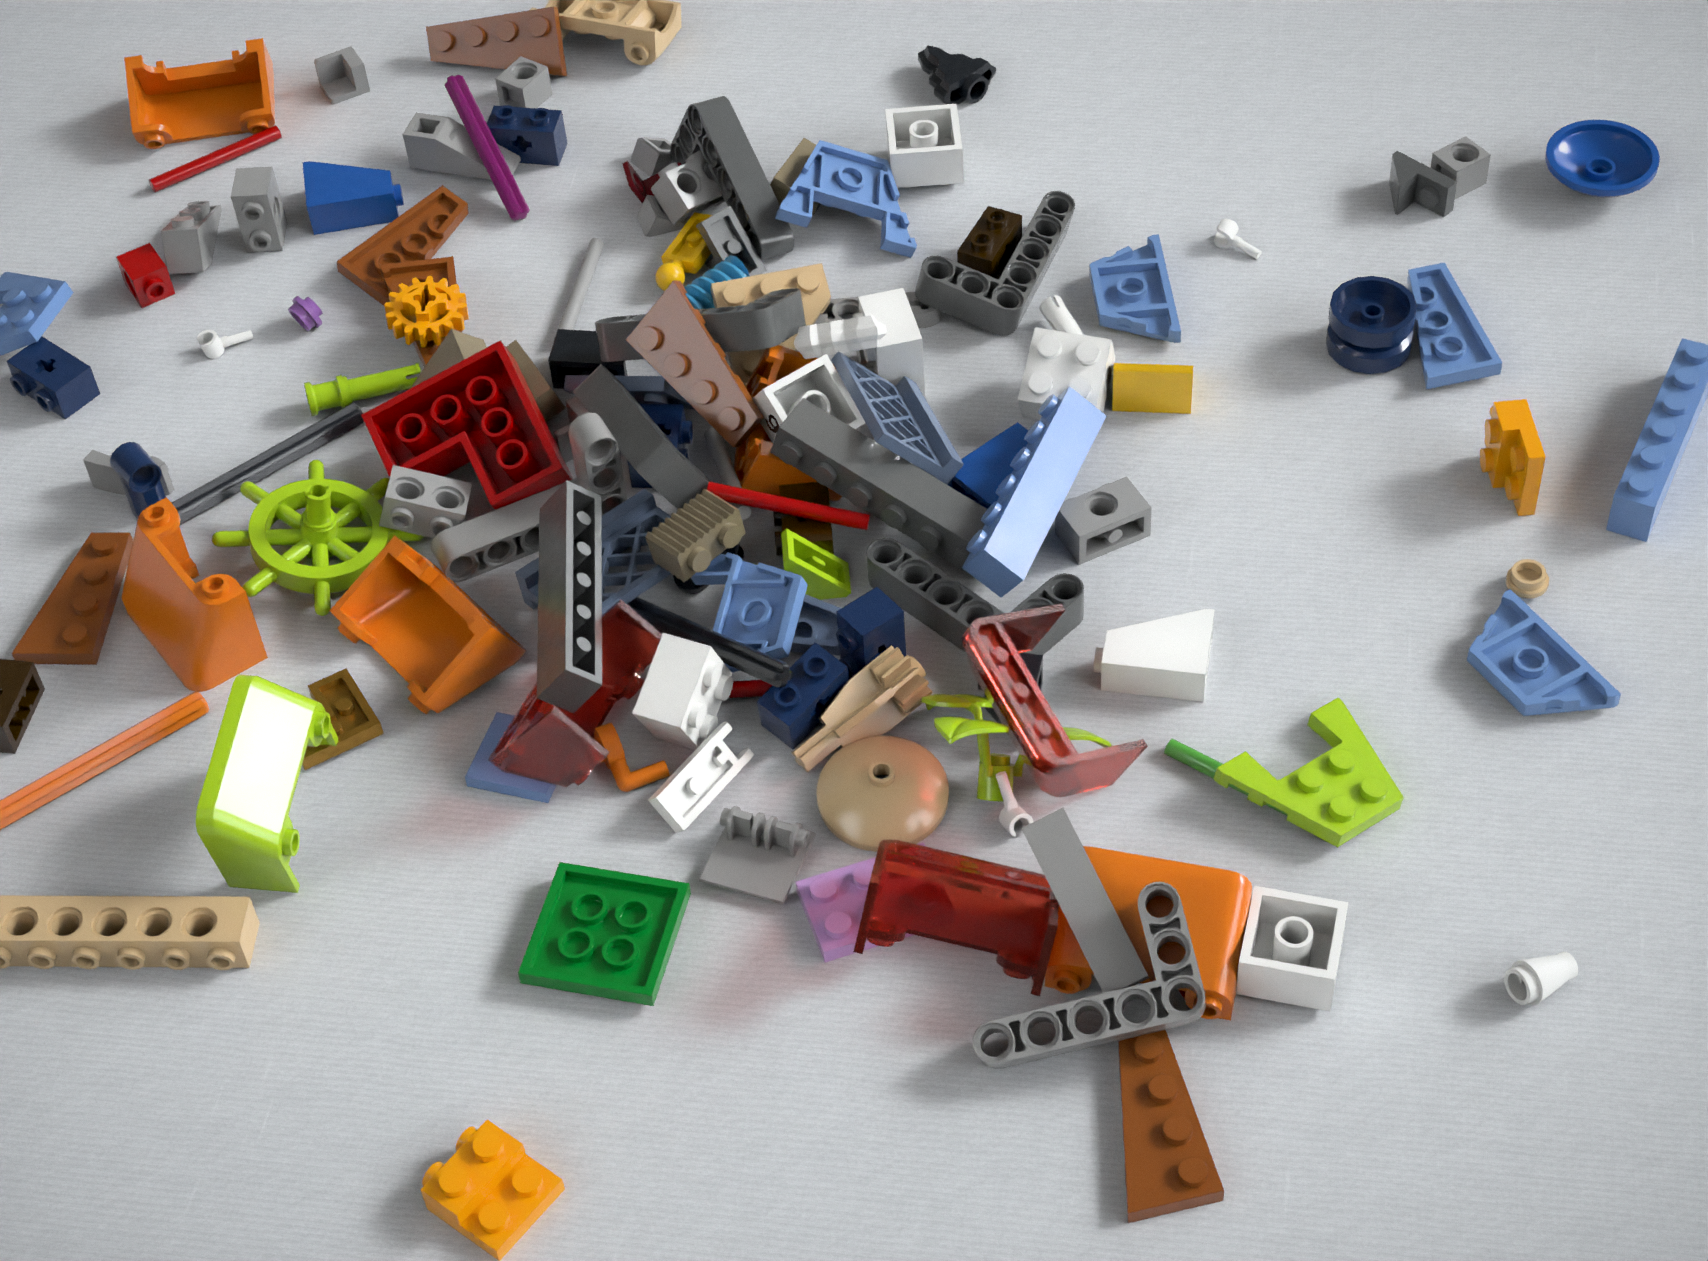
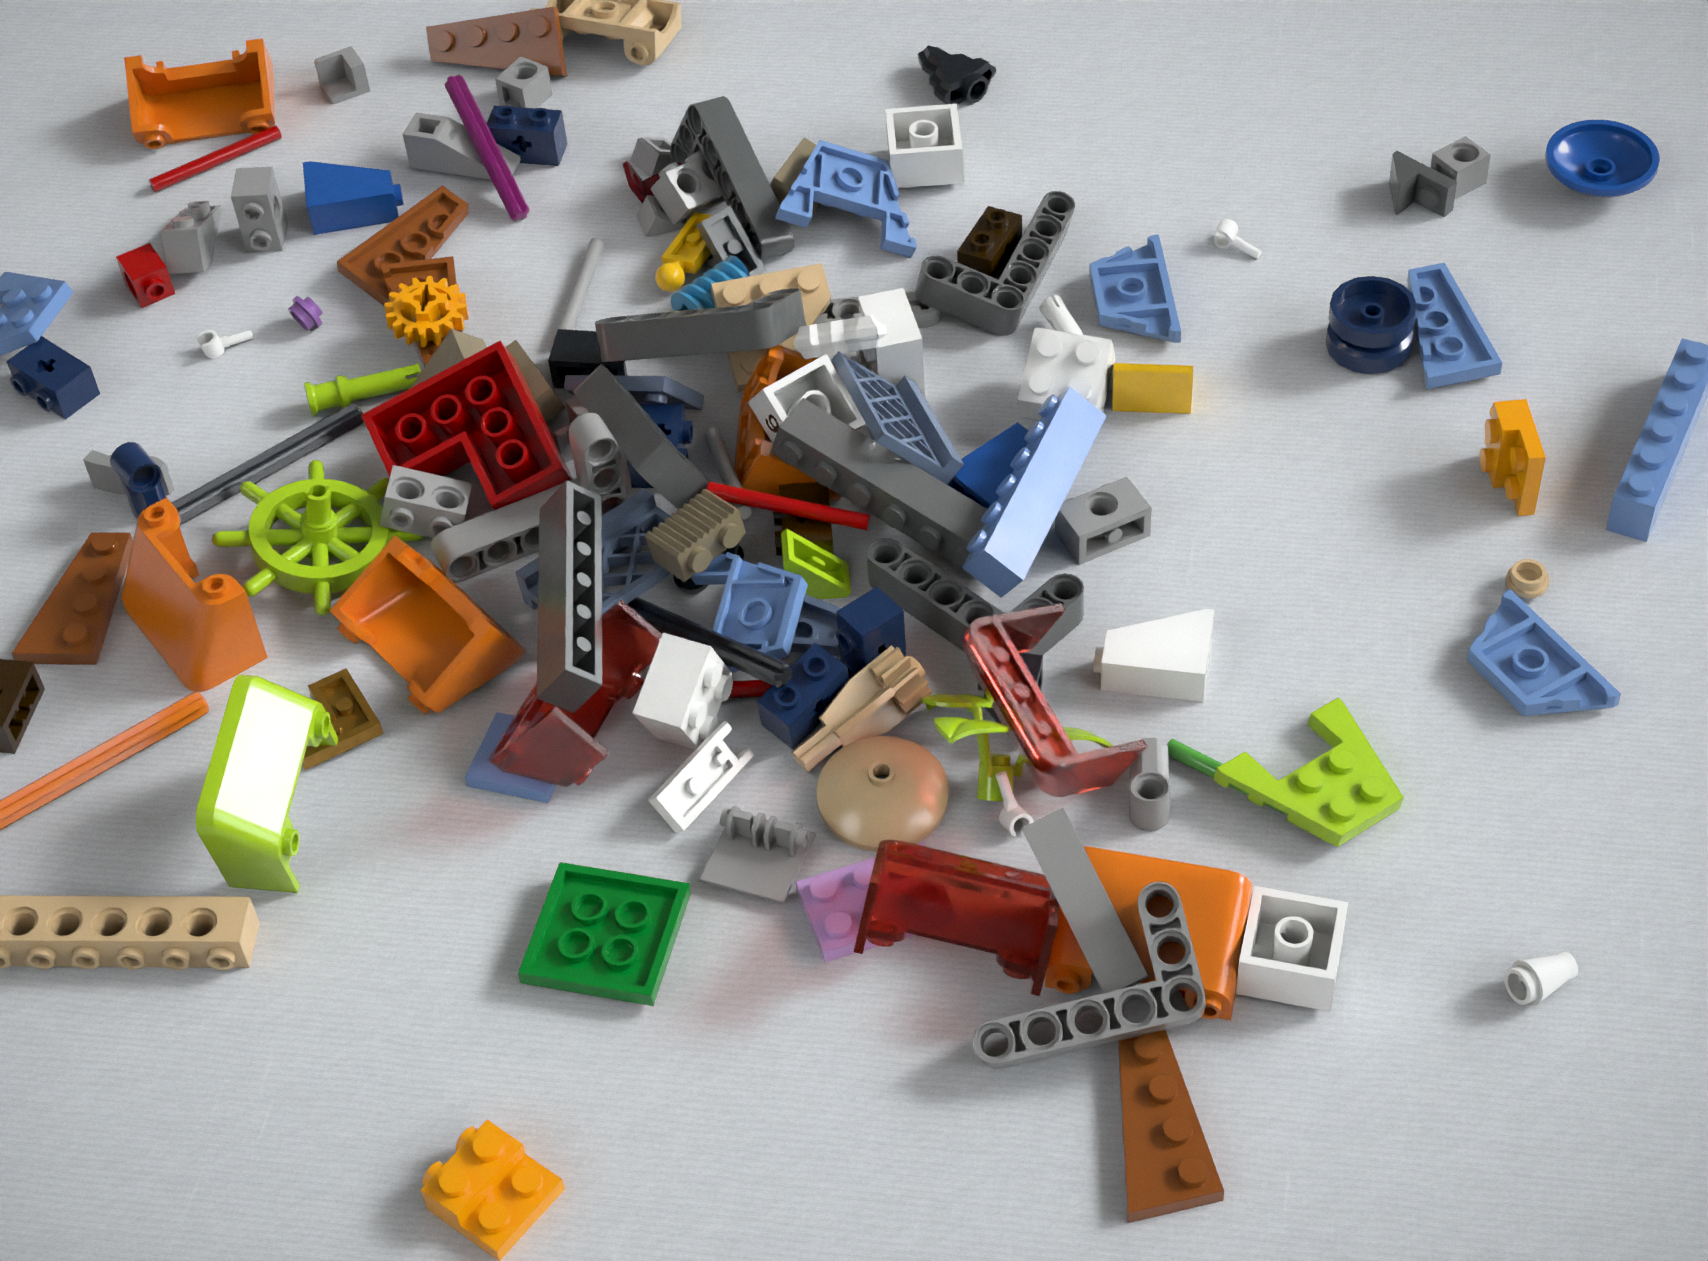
(616, 762): orange plate -> none
(688, 358): wing -> none
(1150, 787): none -> light grey piece

